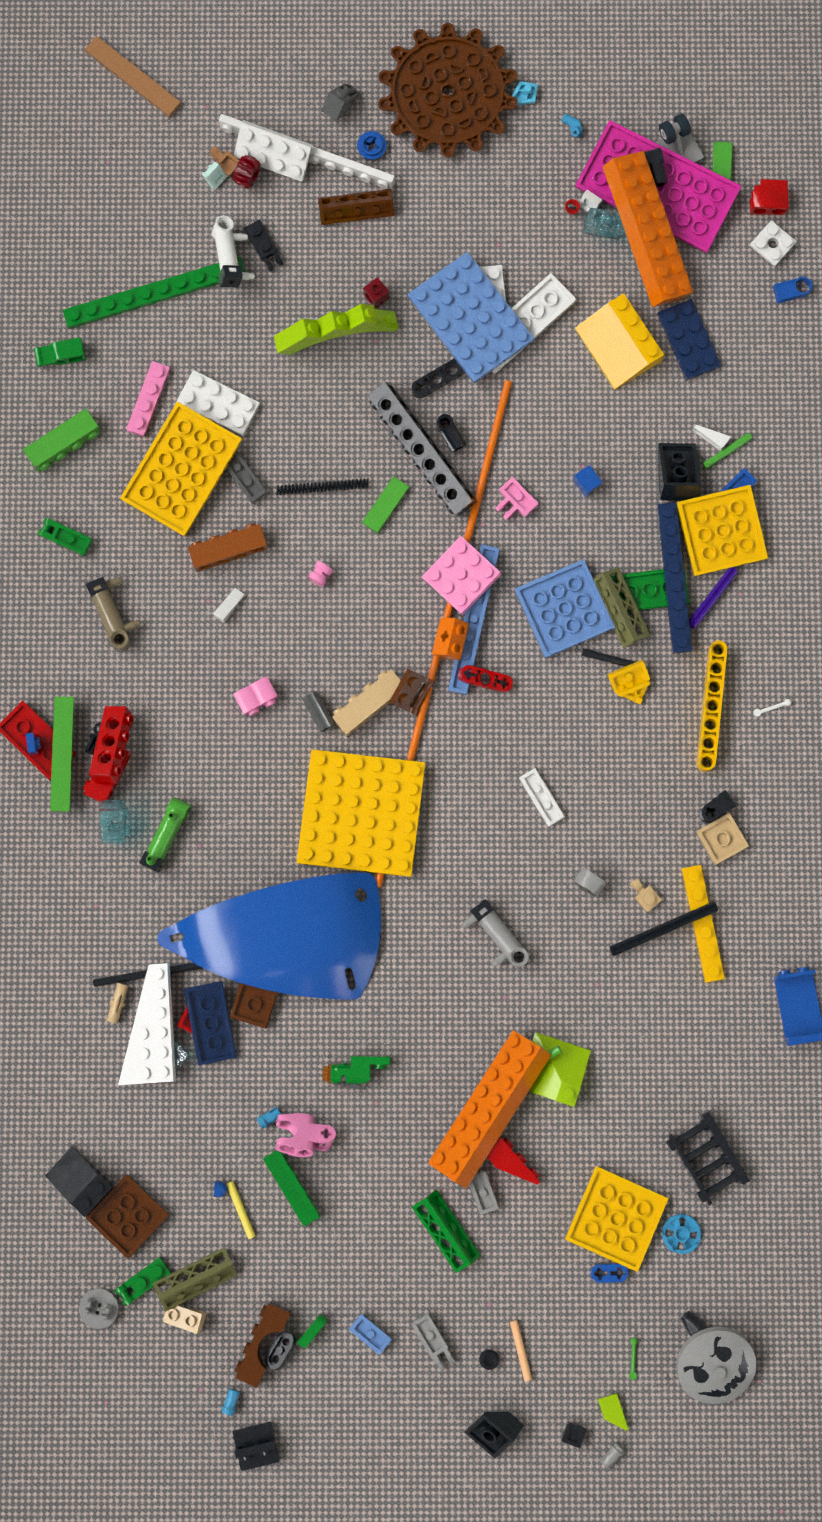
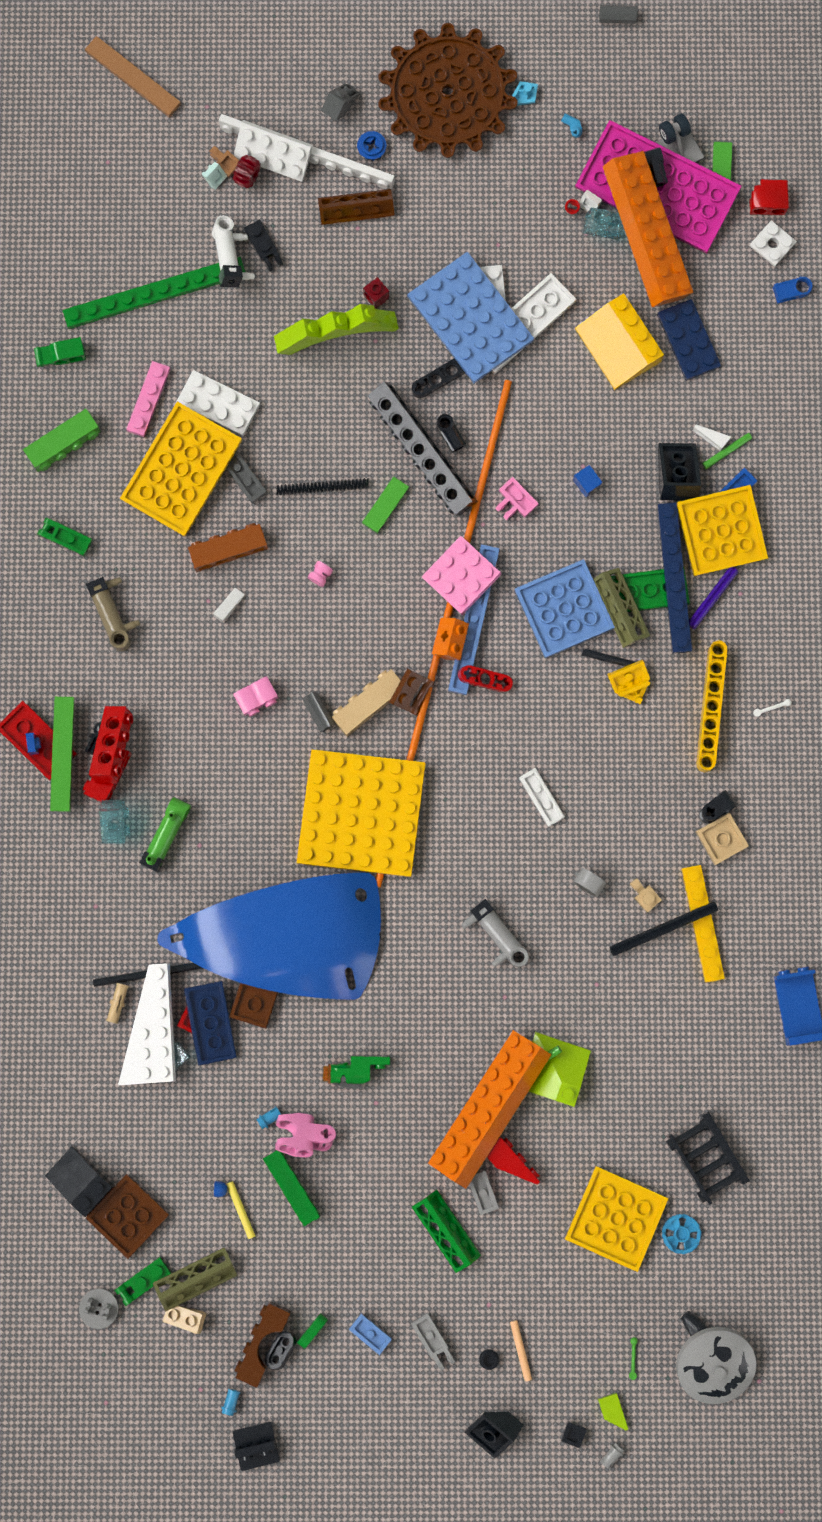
(610, 1277): blue beam -> none
(617, 14): none -> dark grey axle

